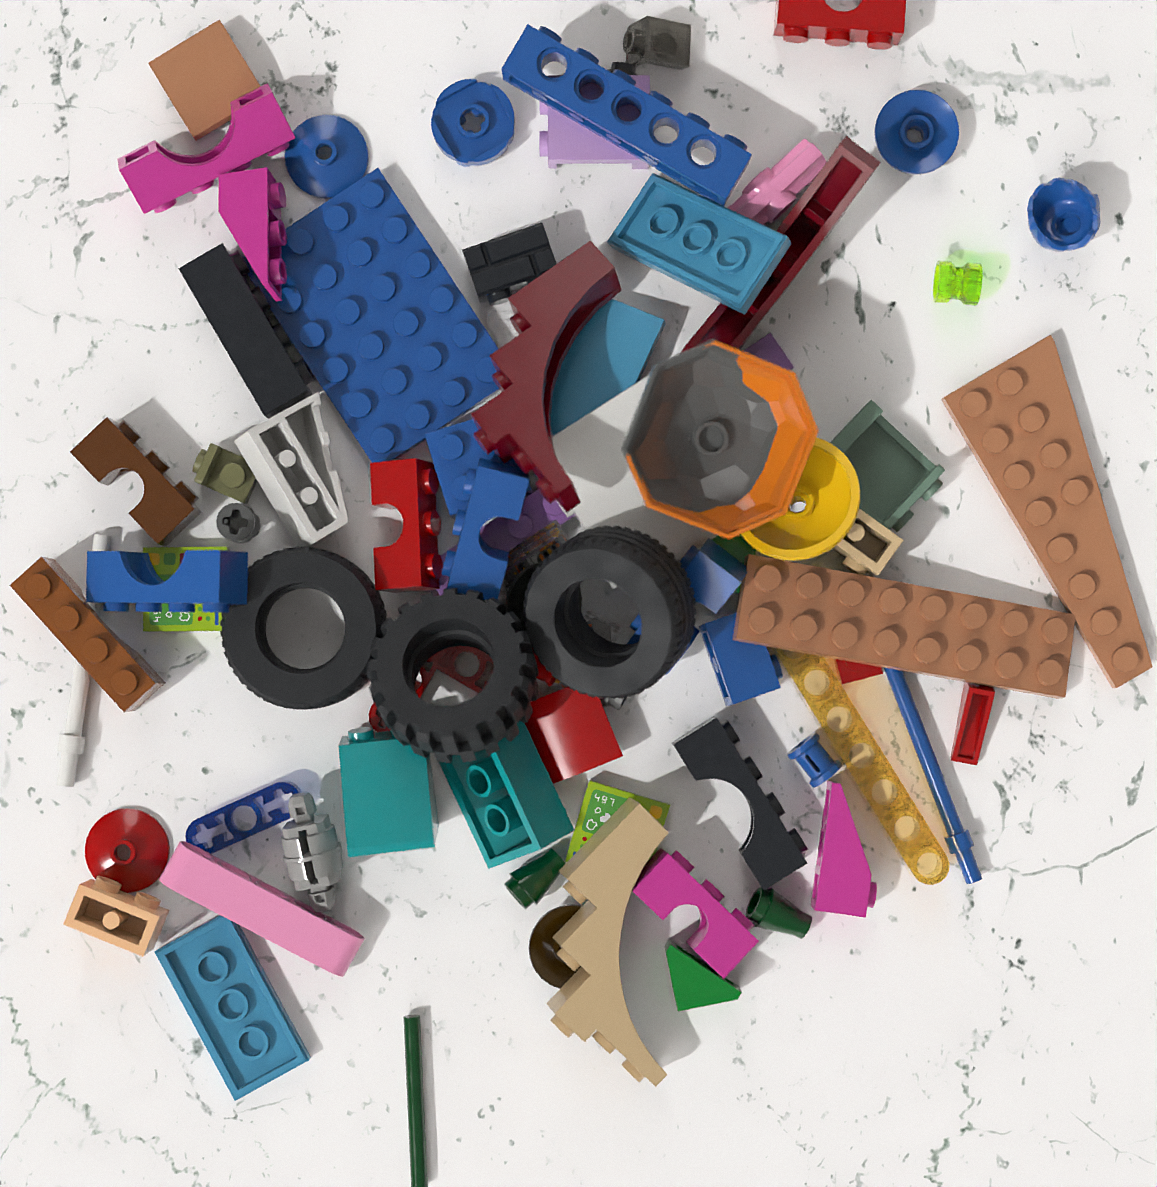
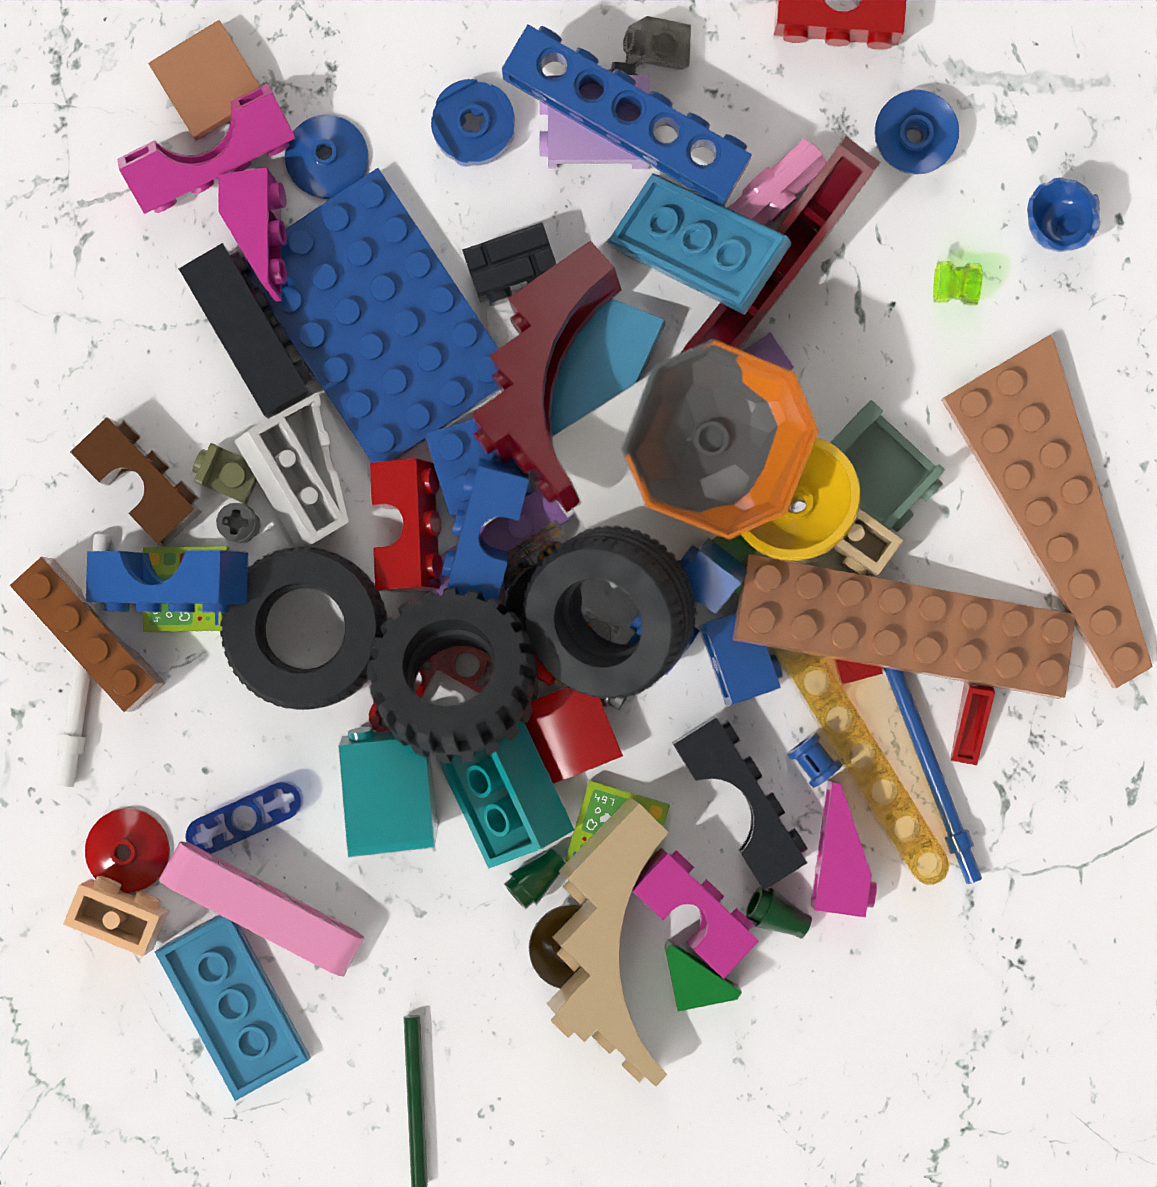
(312, 852): light grey piece -> none

